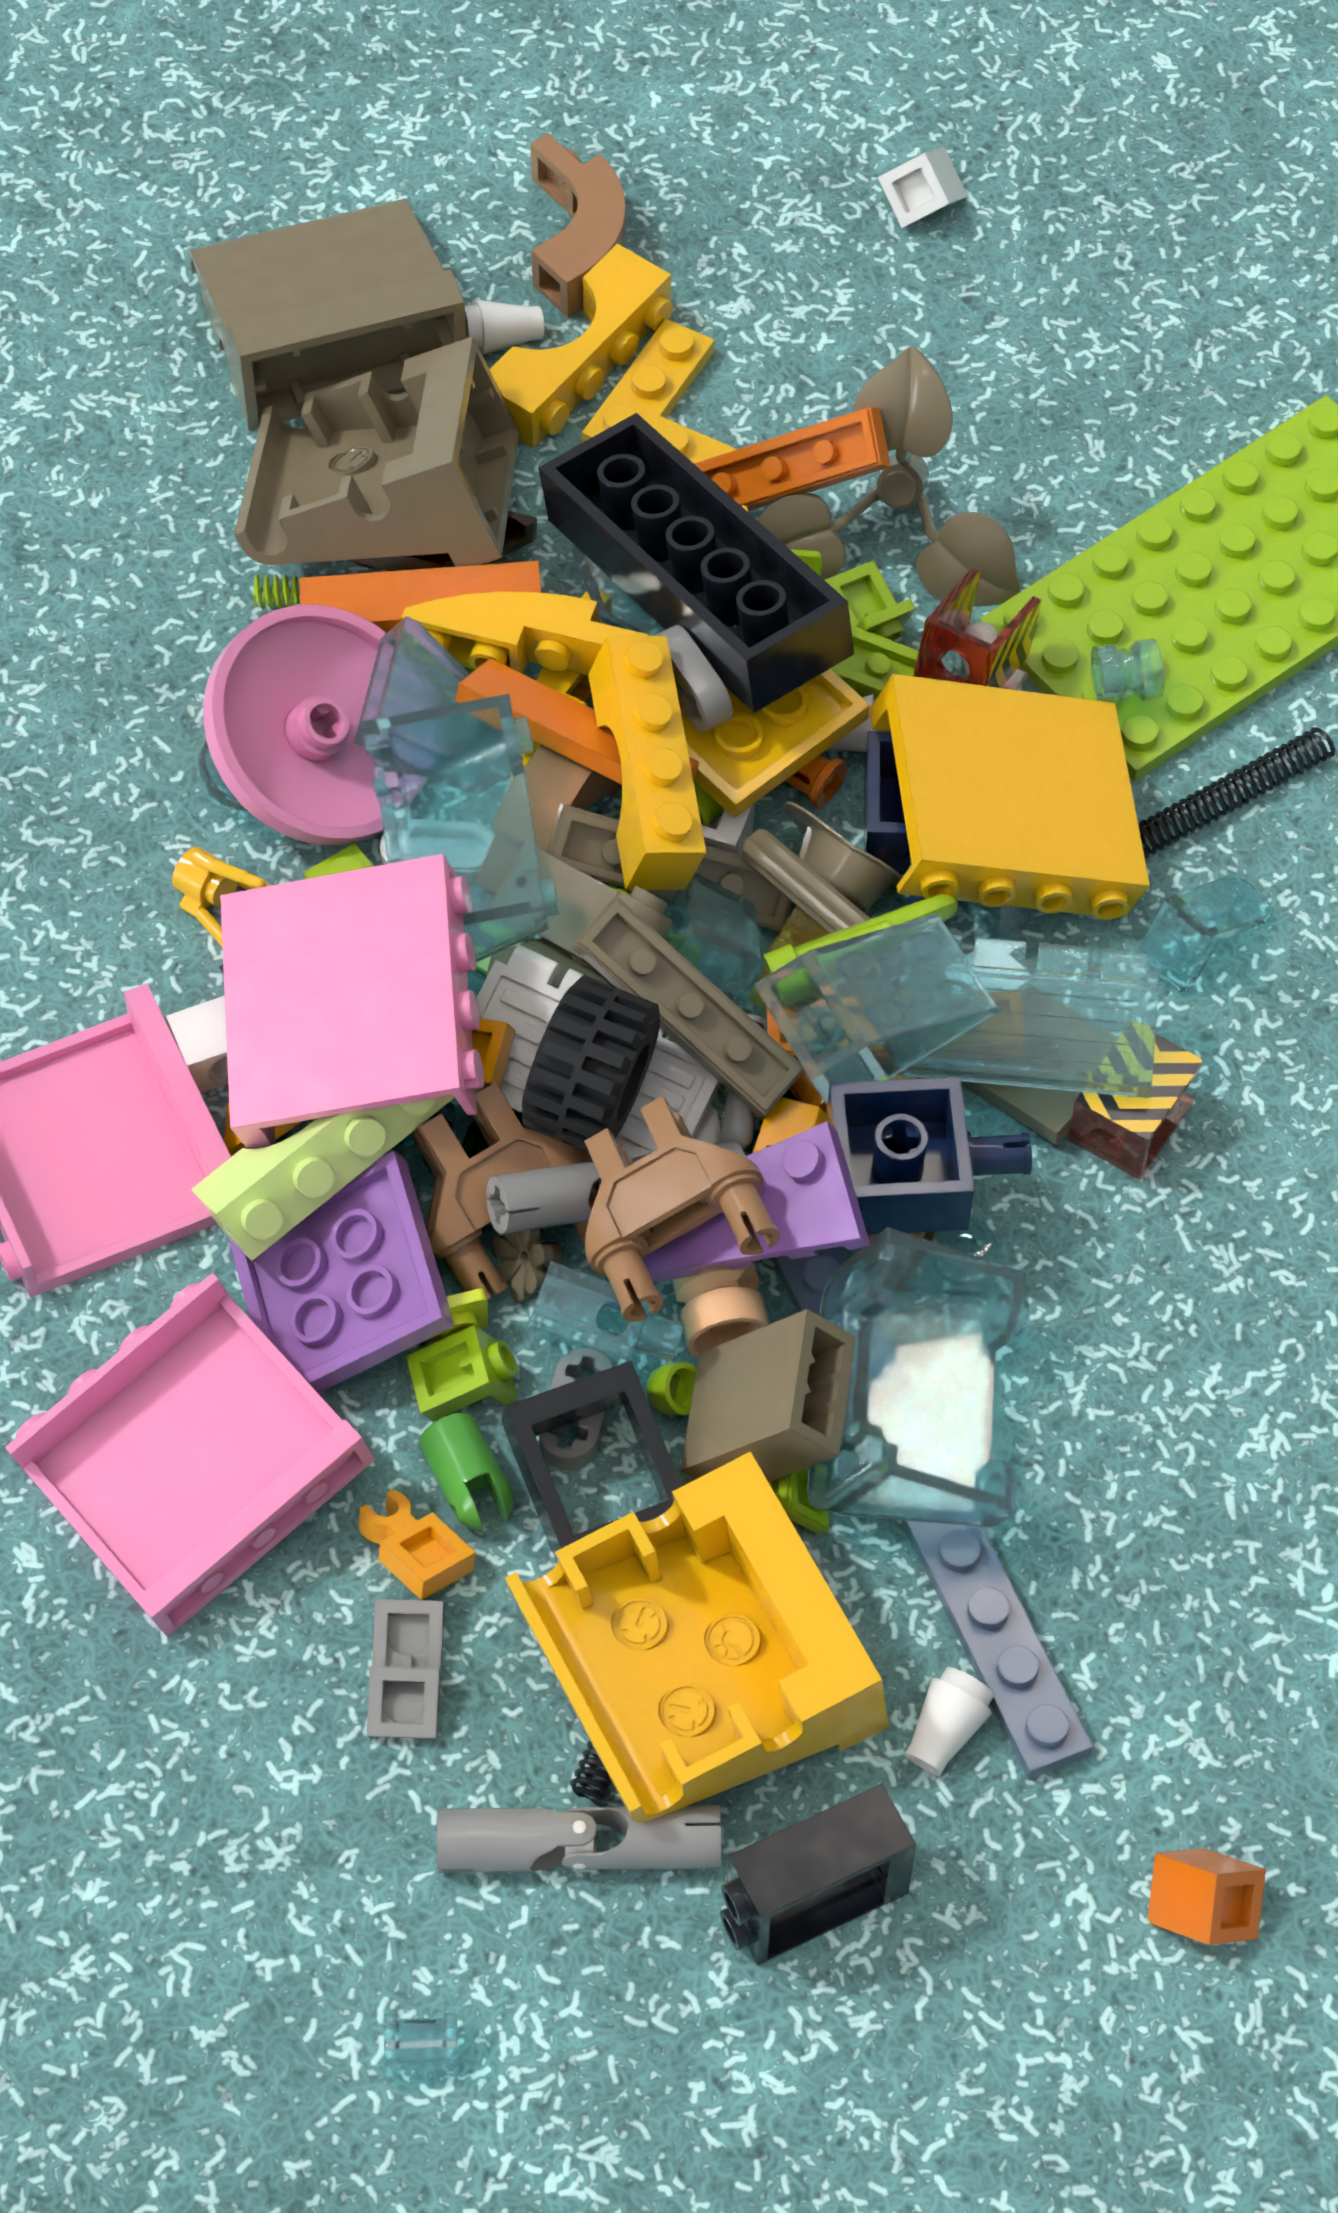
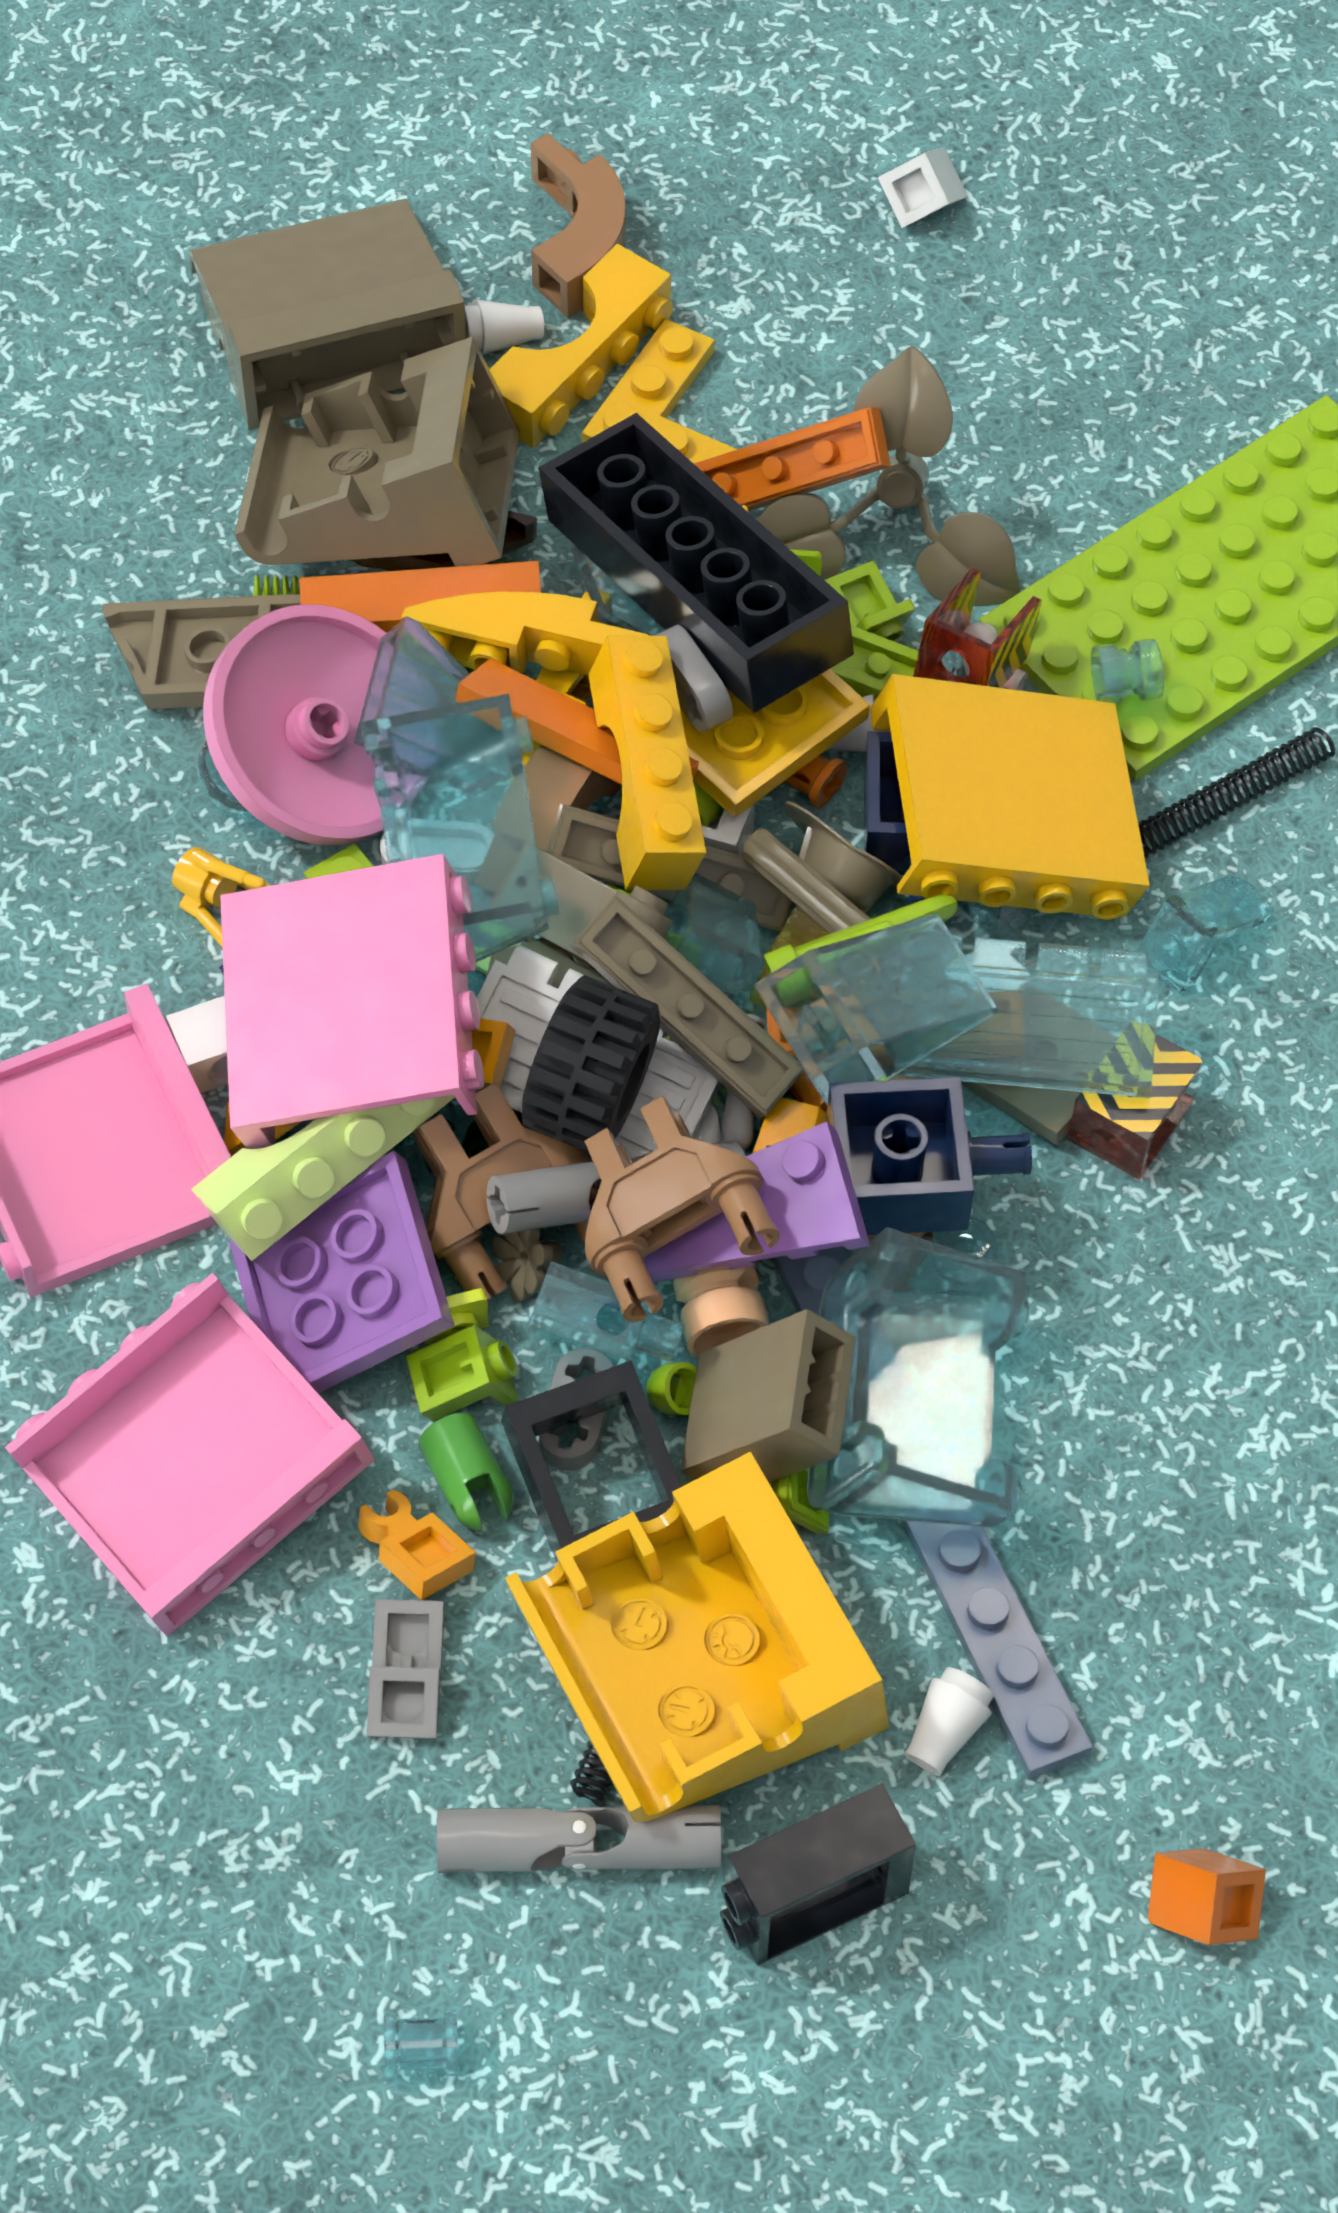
(176, 642): none -> dark tan wing

